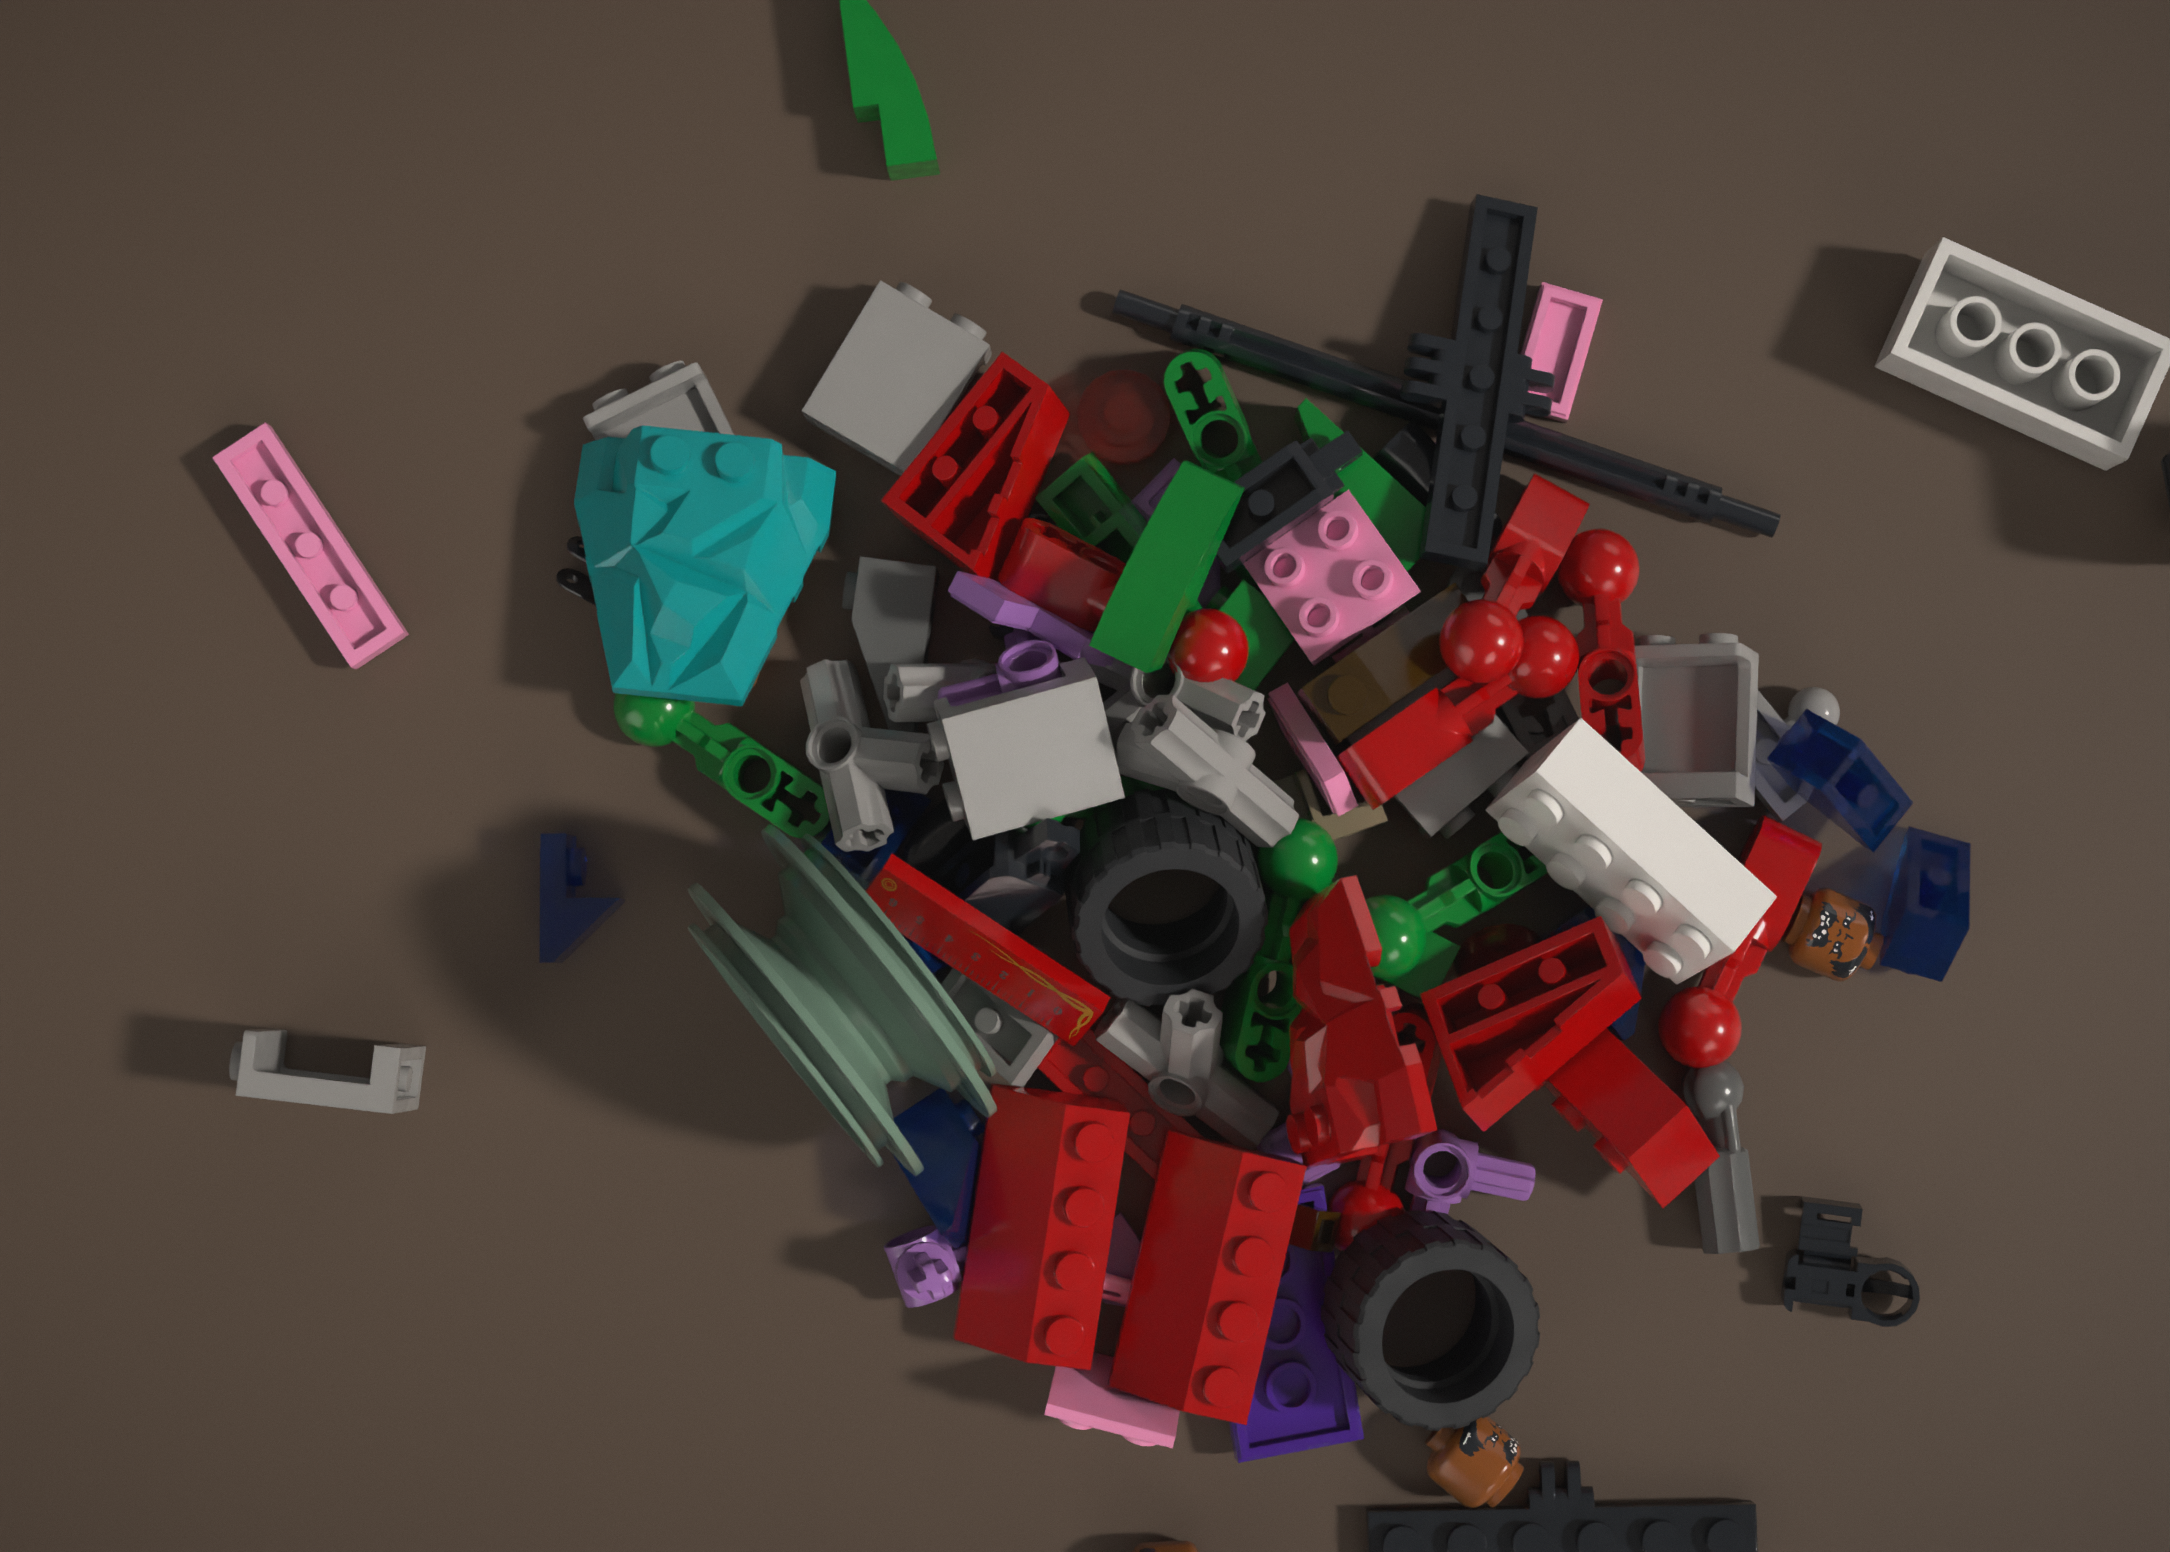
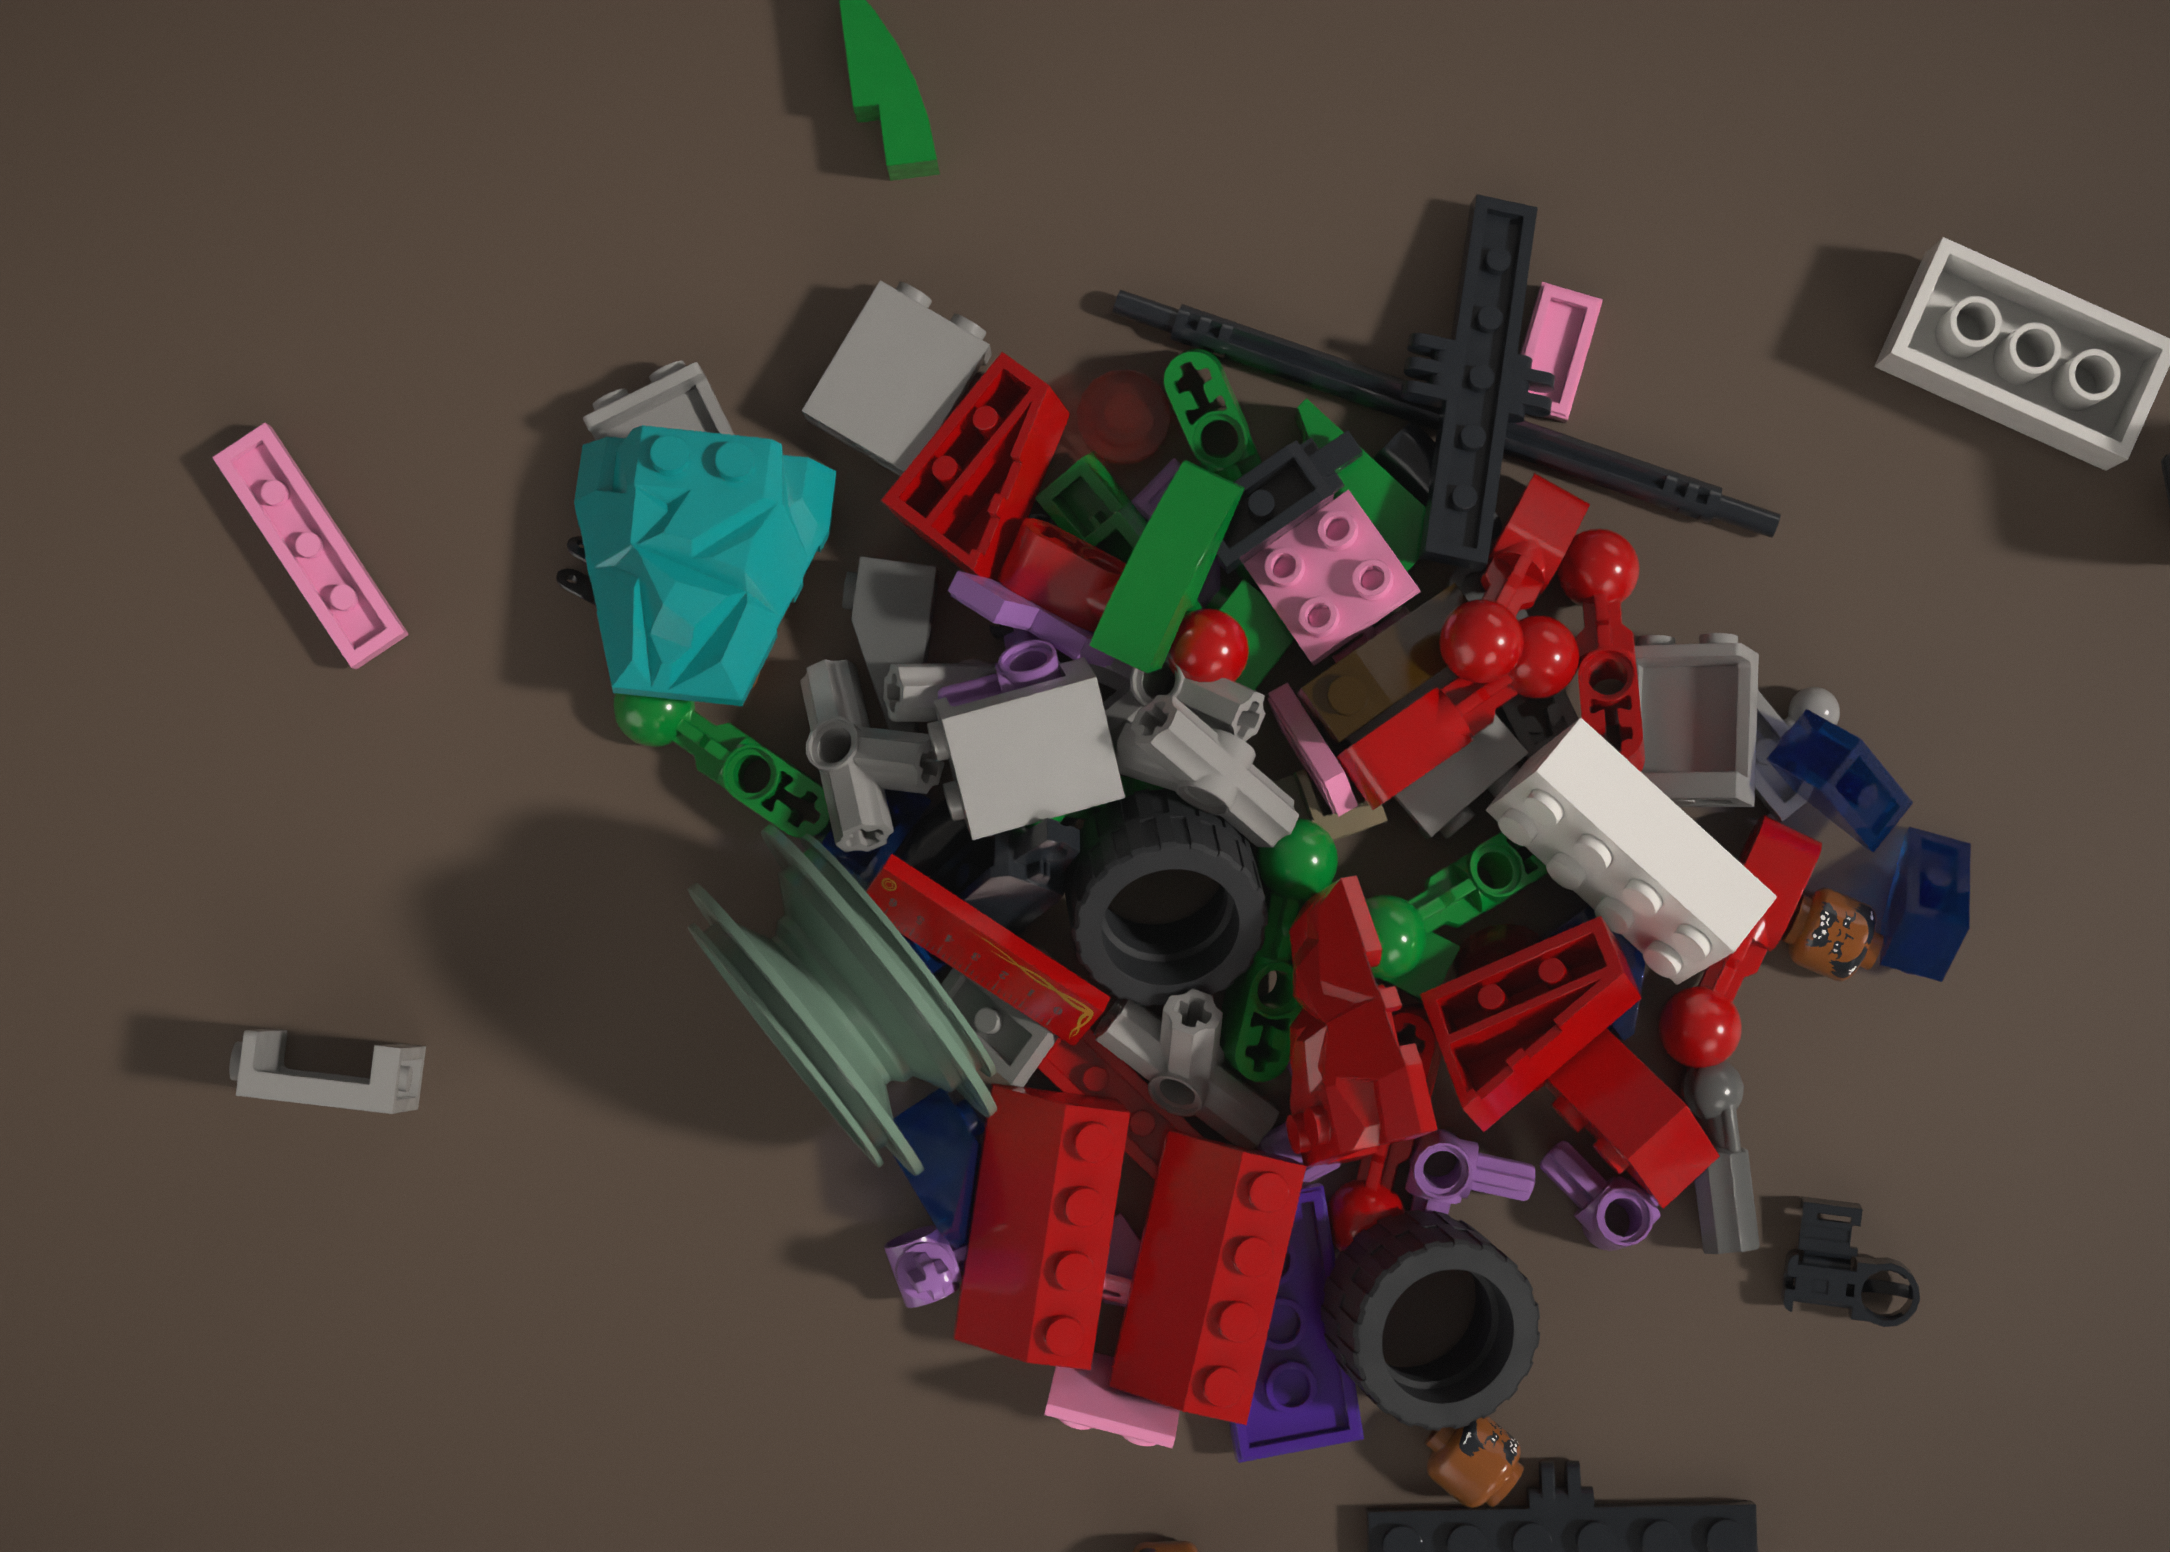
(564, 918): clear blue slope -> none
(1314, 1228): dark brown piece -> none
(1594, 1194): none -> medium lavender axle

